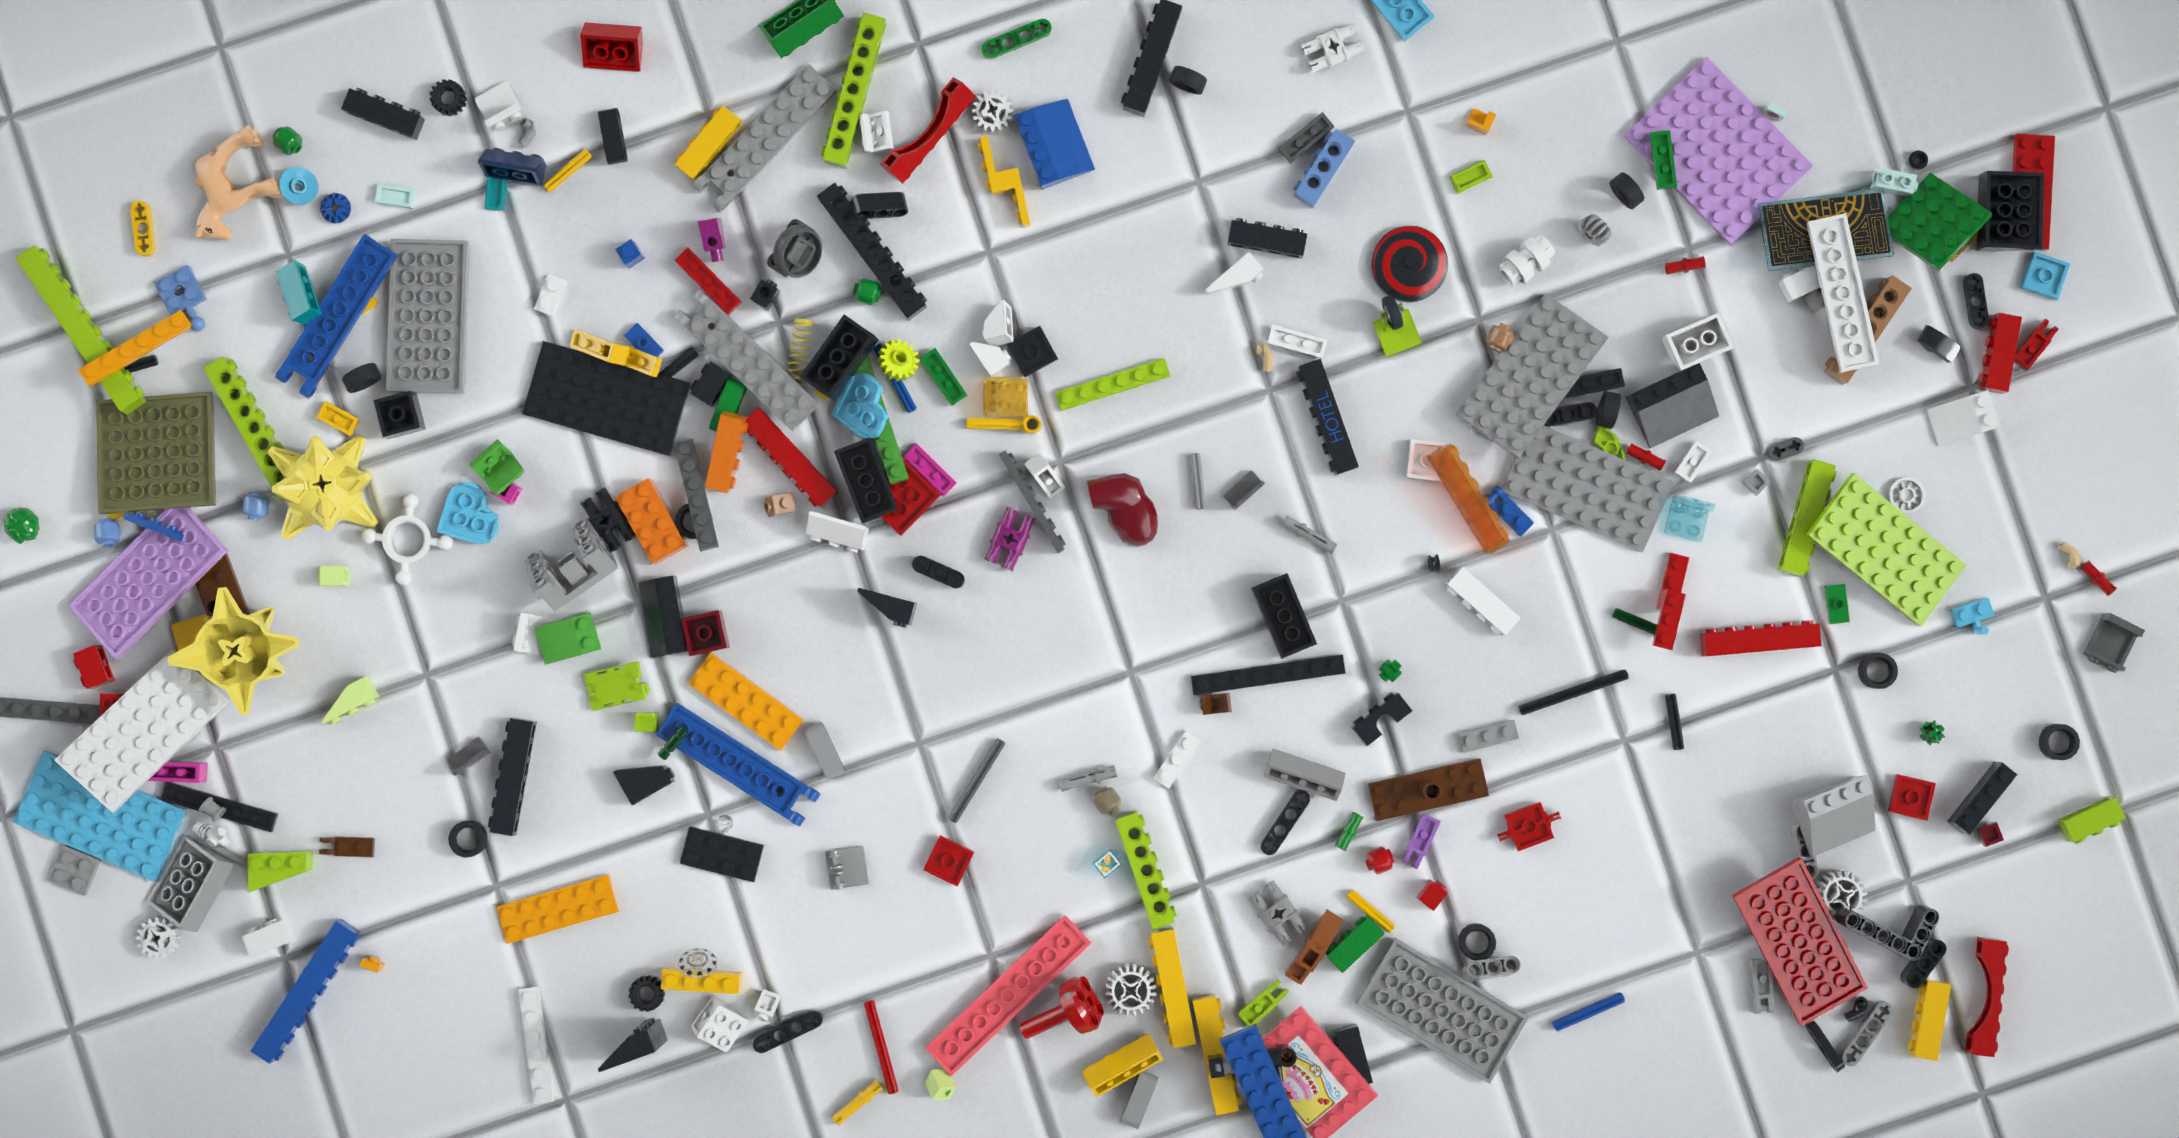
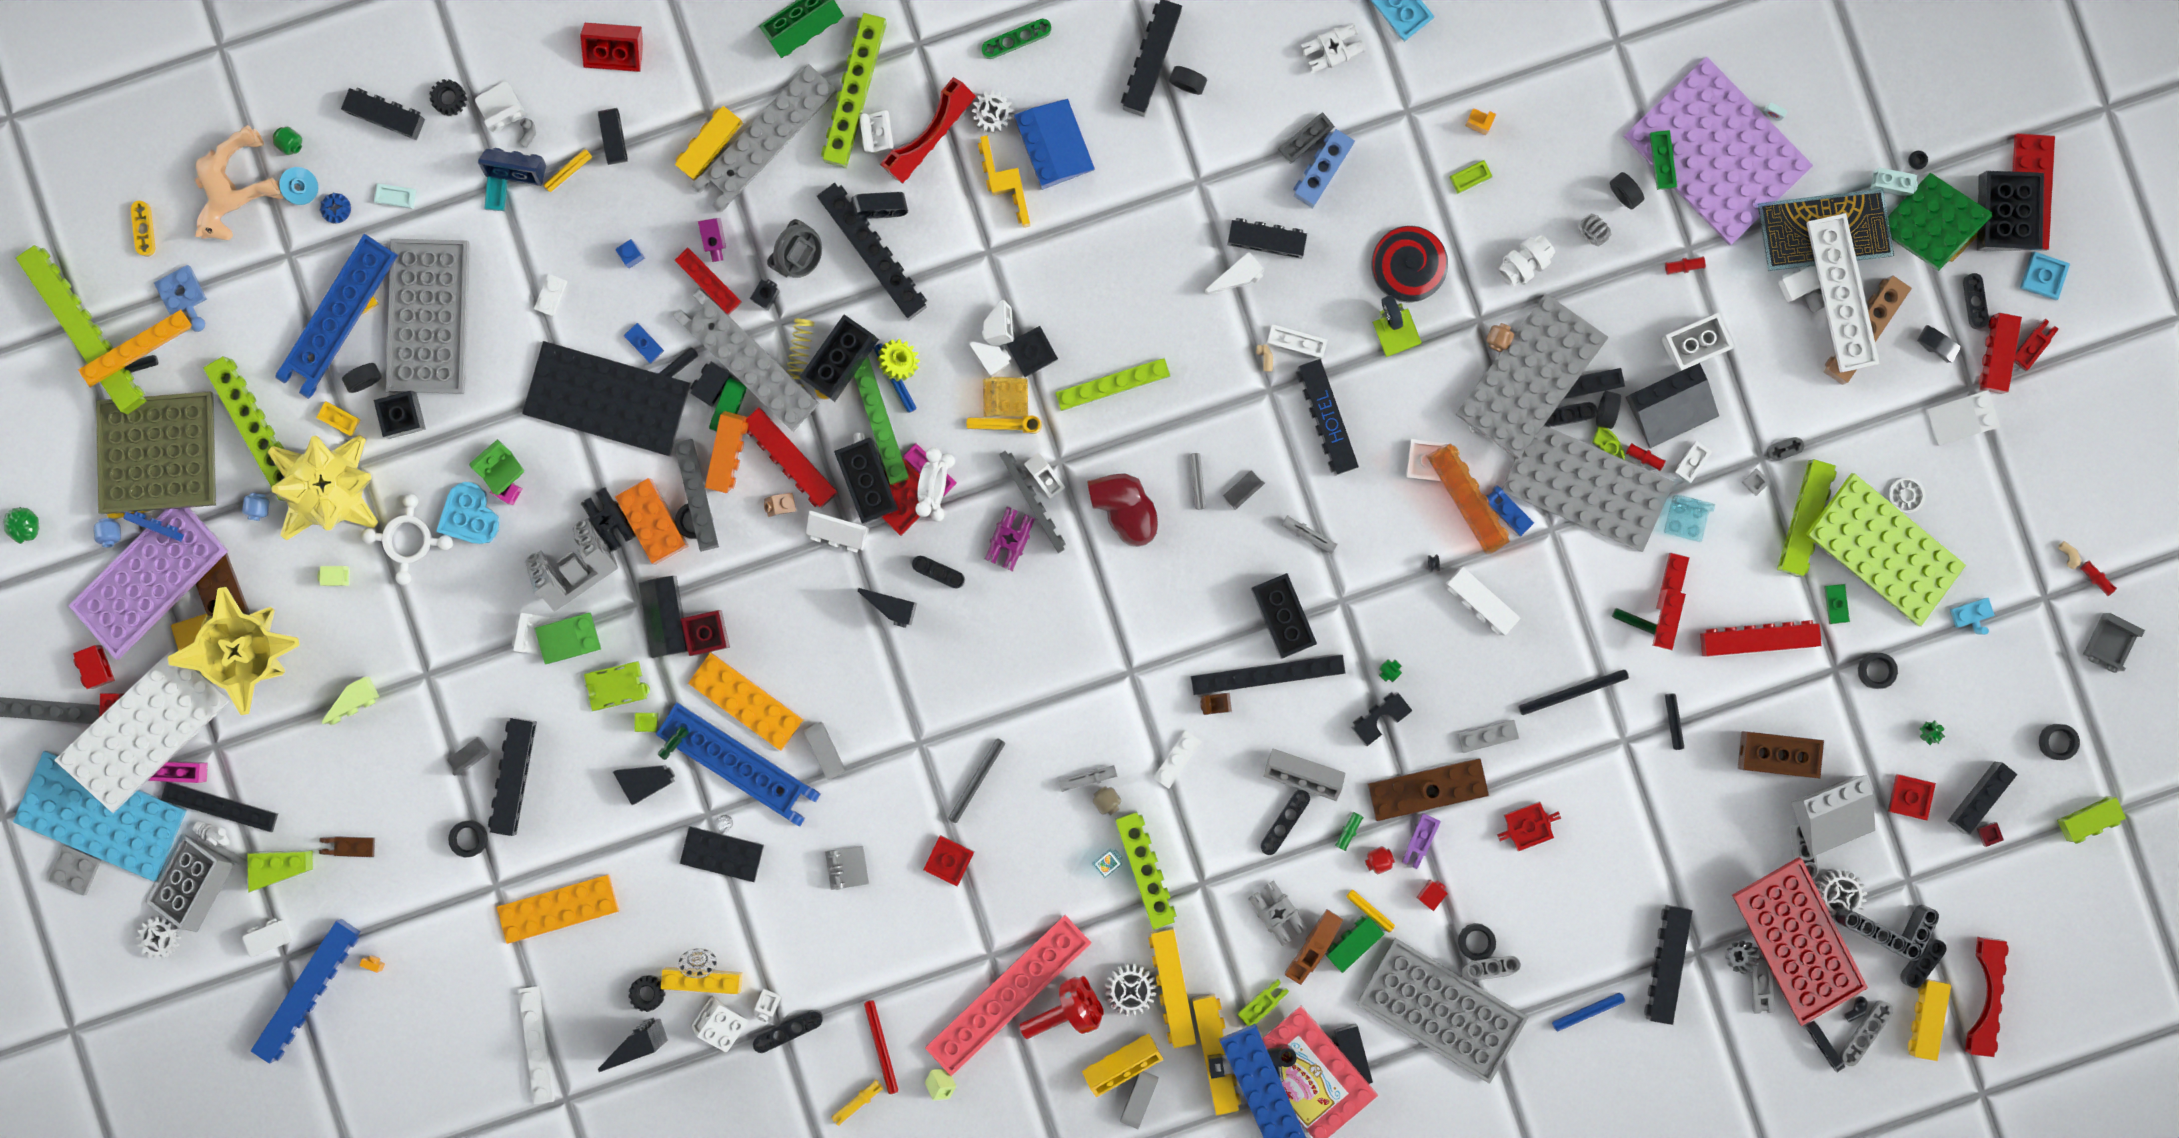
(212, 809): light grey bush -> none
(298, 293): teal brick -> none
(615, 352): yellow bracket -> none
(860, 408): medium azure plate -> none
(867, 292): green head -> none
(932, 484): none -> white piece
(943, 376): green plate -> none
(1668, 965): none -> black brick
(1737, 961): none -> dark grey gear
(1811, 751): none -> reddish brown brick

